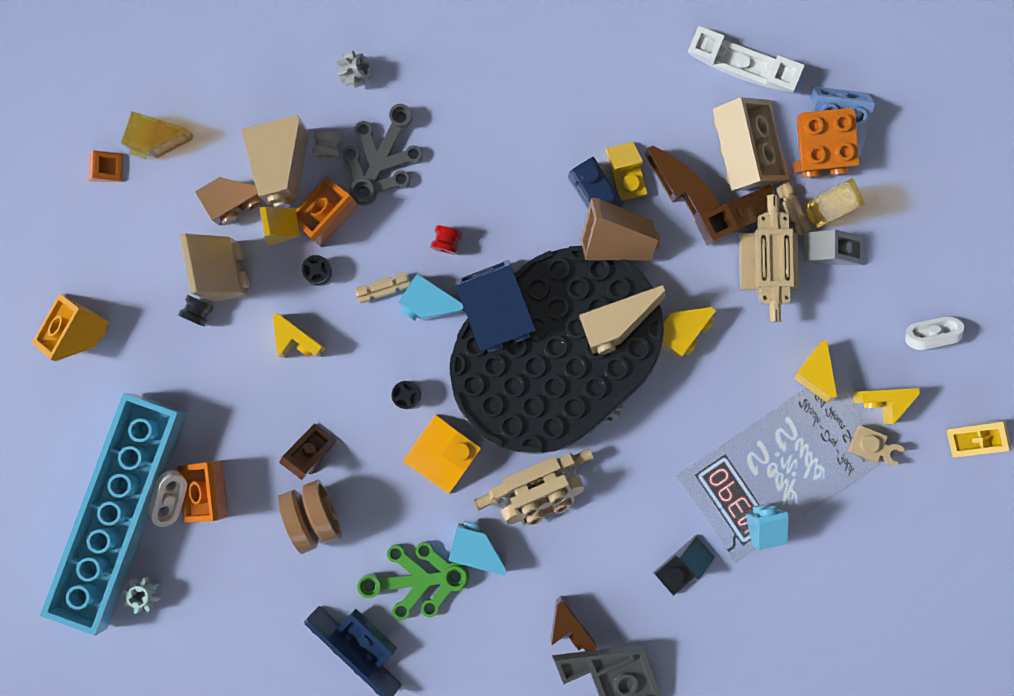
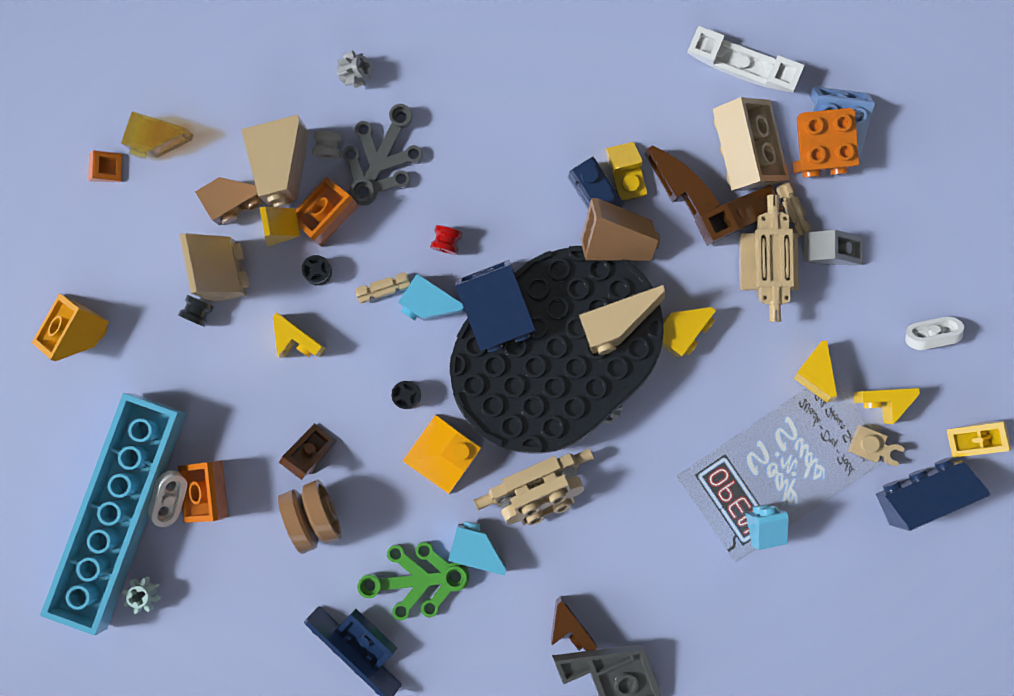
(684, 565): black slope -> none
(834, 203): clear yellow slope -> none
(930, 494): none -> dark blue slope

